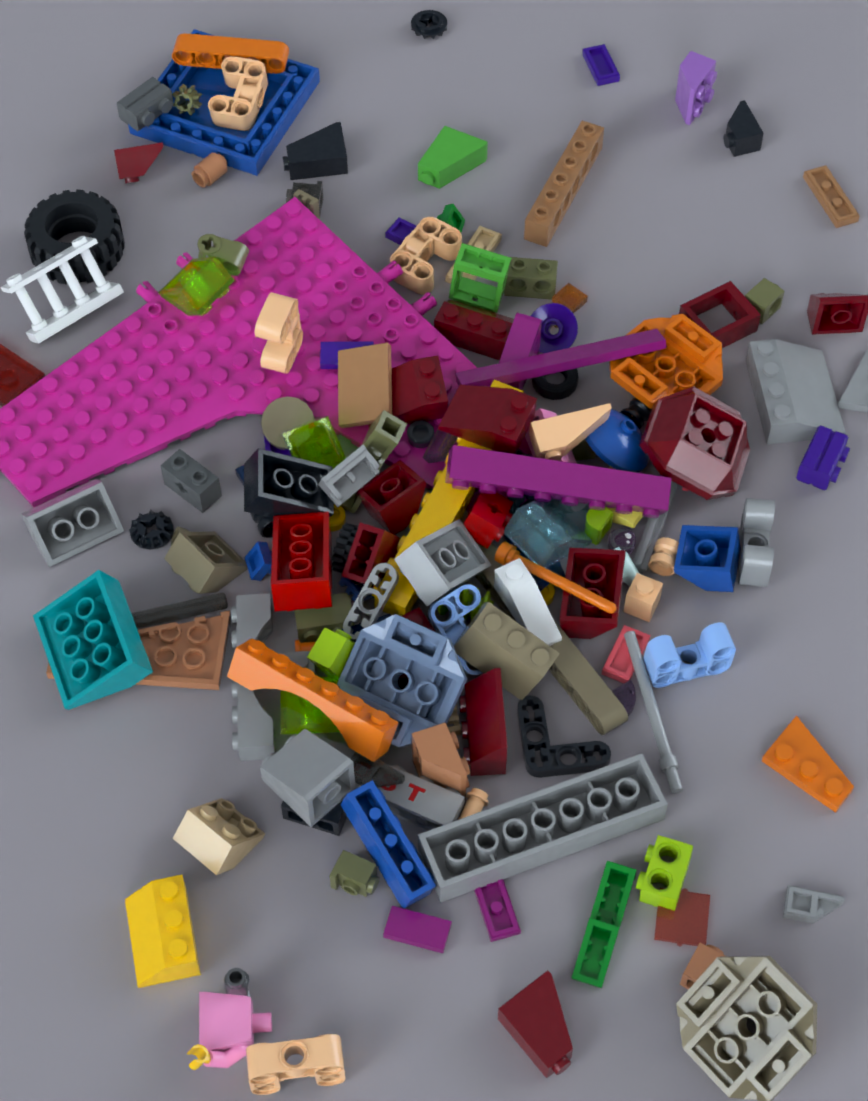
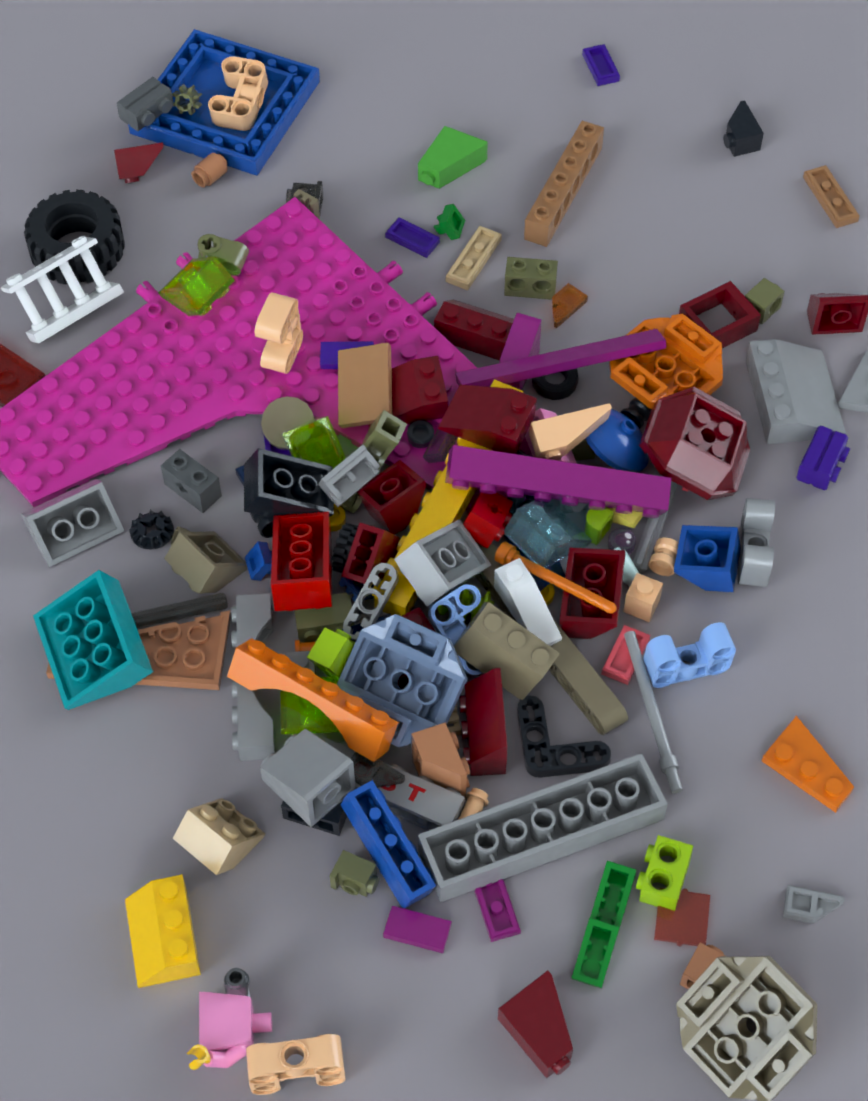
(210, 51): orange beam -> none
(317, 154): black slope -> none
(424, 18): black gear -> none
(427, 238): light nougat beam -> none
(484, 265): bright green window -> none
(561, 316): dark purple dish -> none
(626, 695): clear purple tile -> none
(695, 85): medium lavender slope -> none

